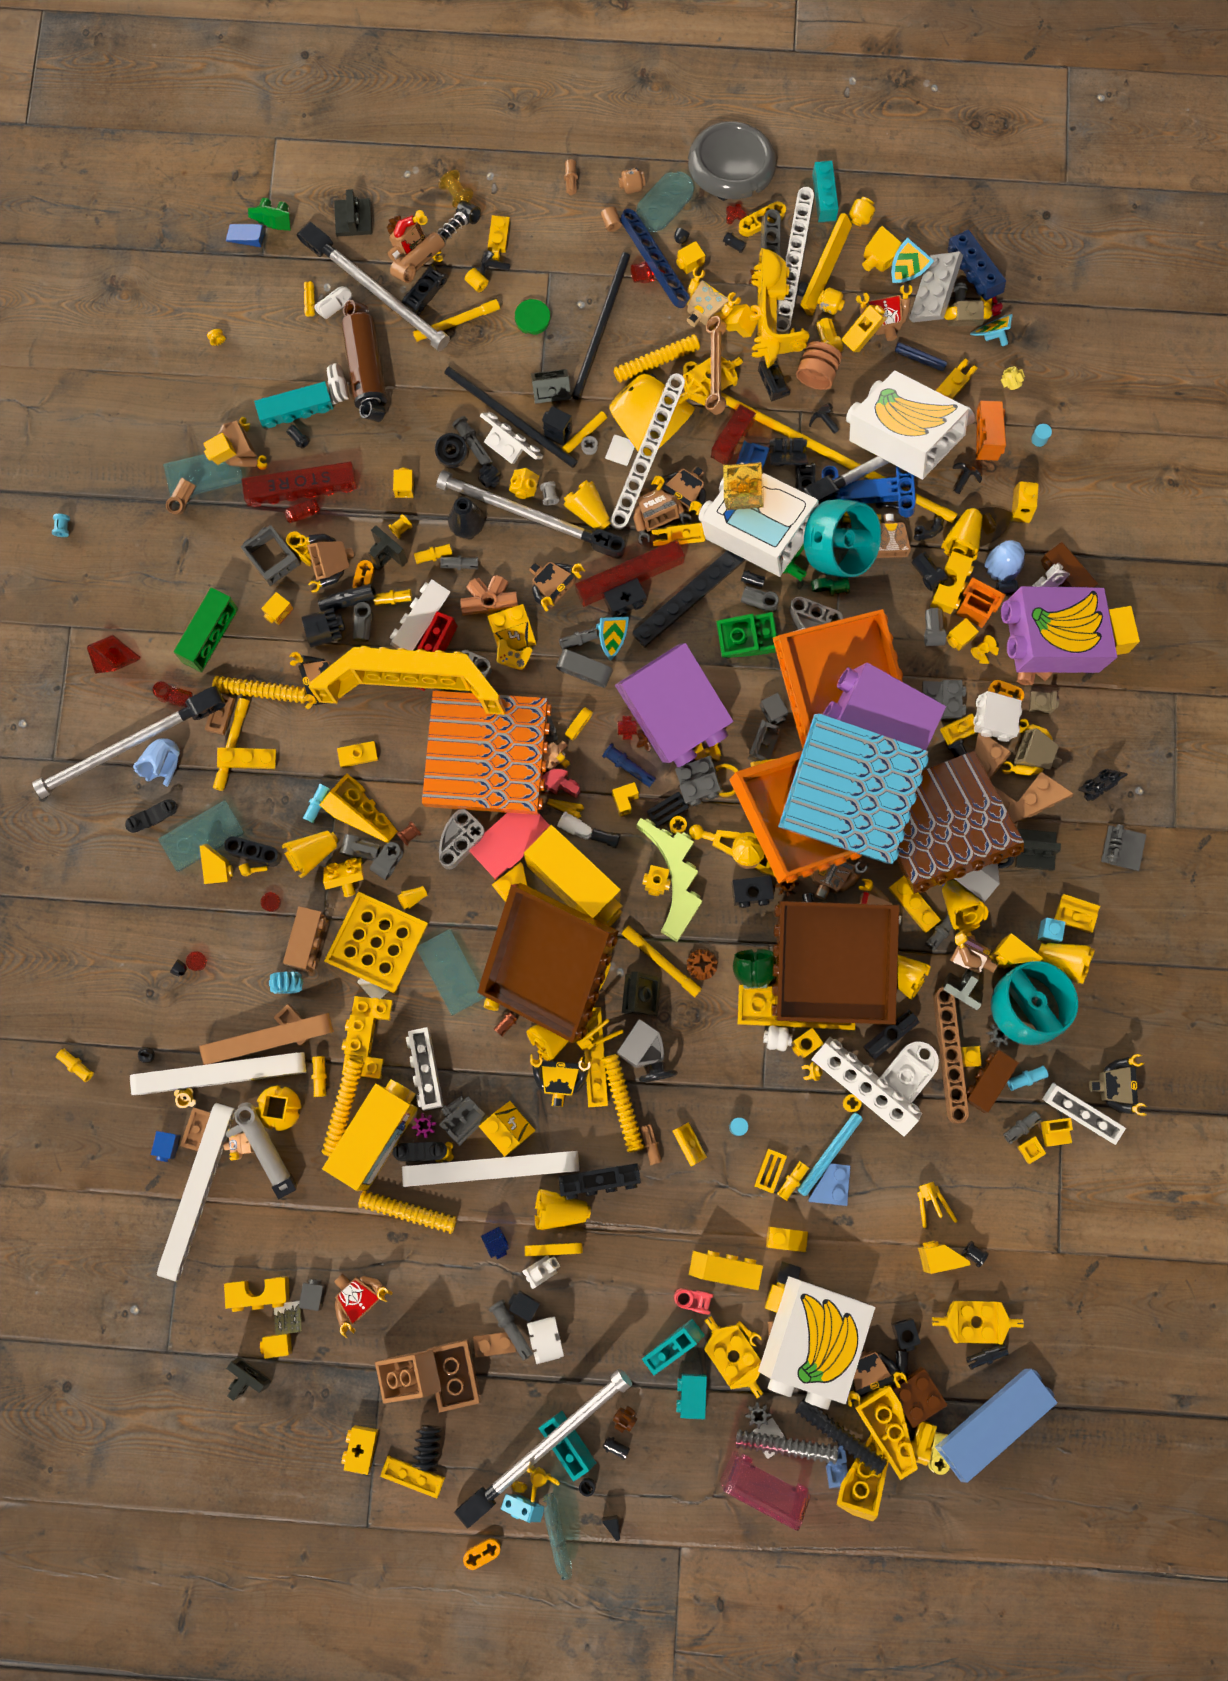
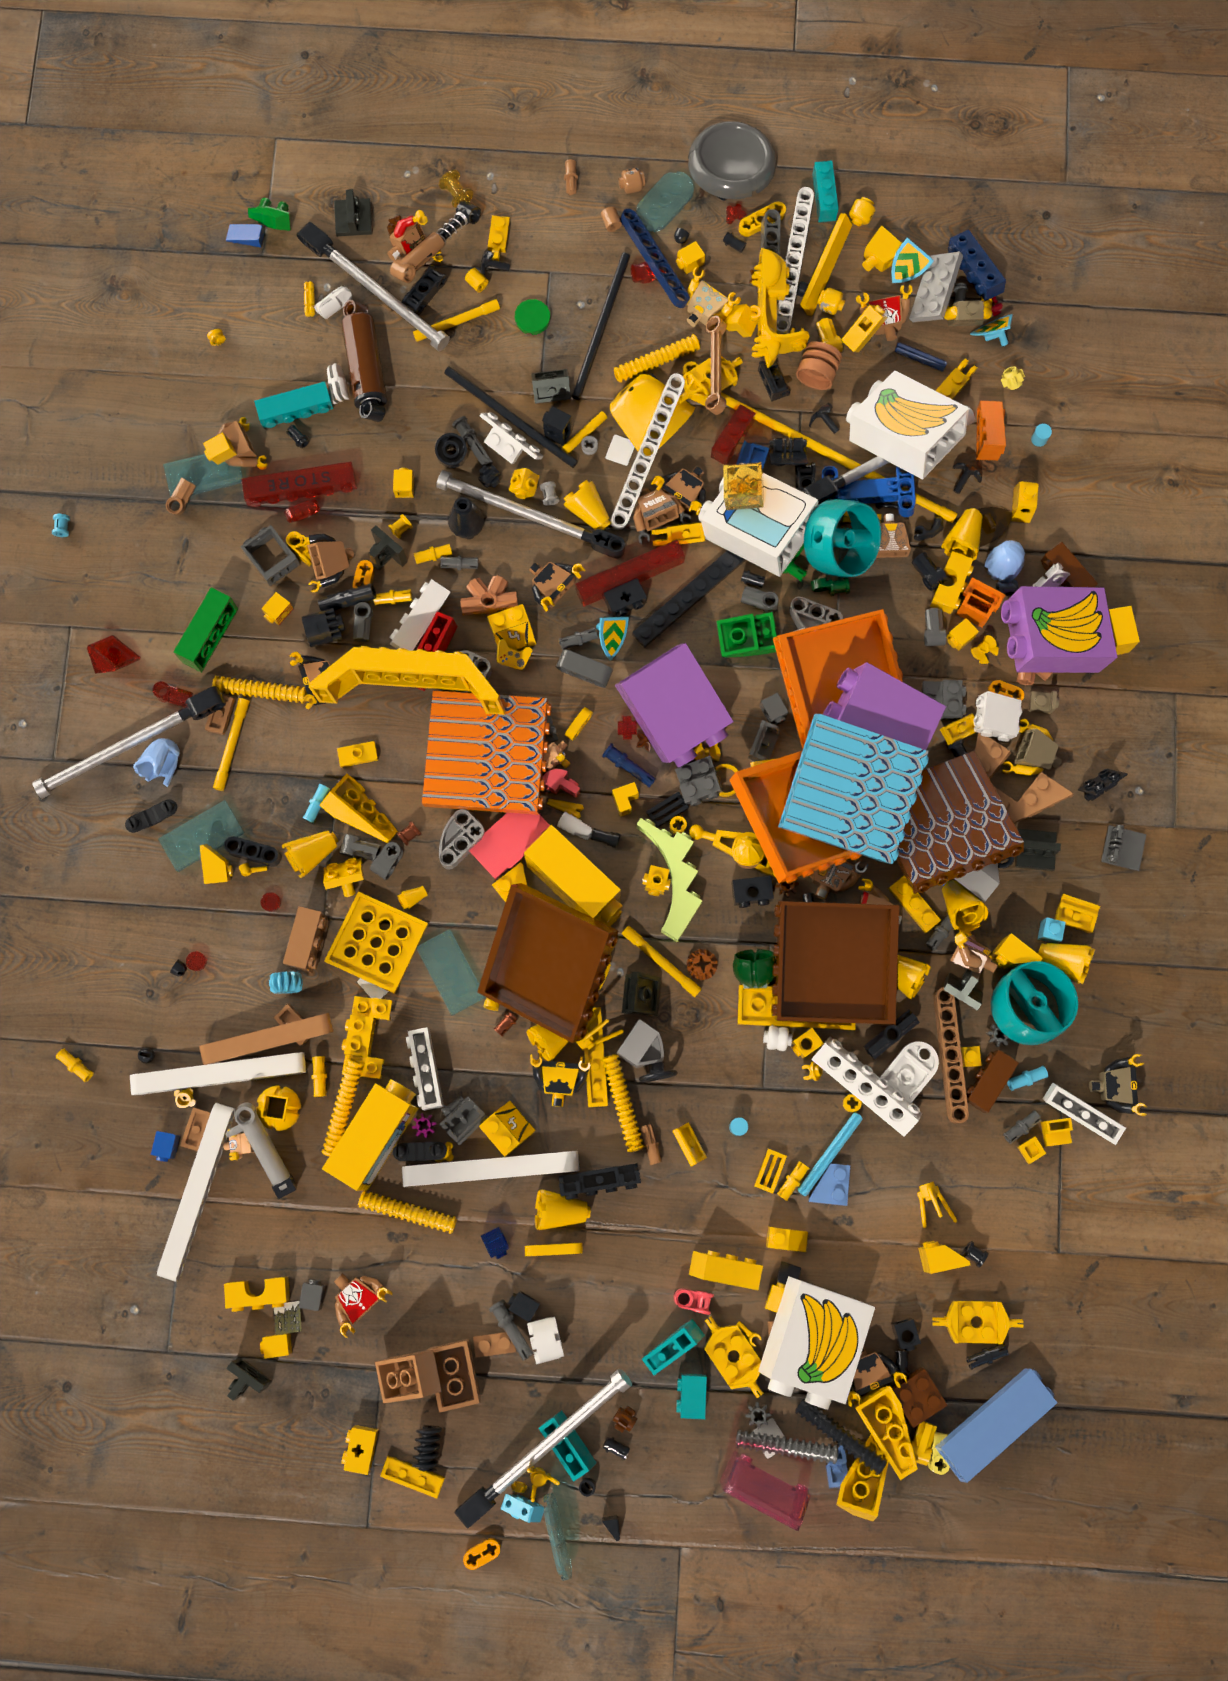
(246, 758): yellow plate -> none
(541, 1271): white hips -> none

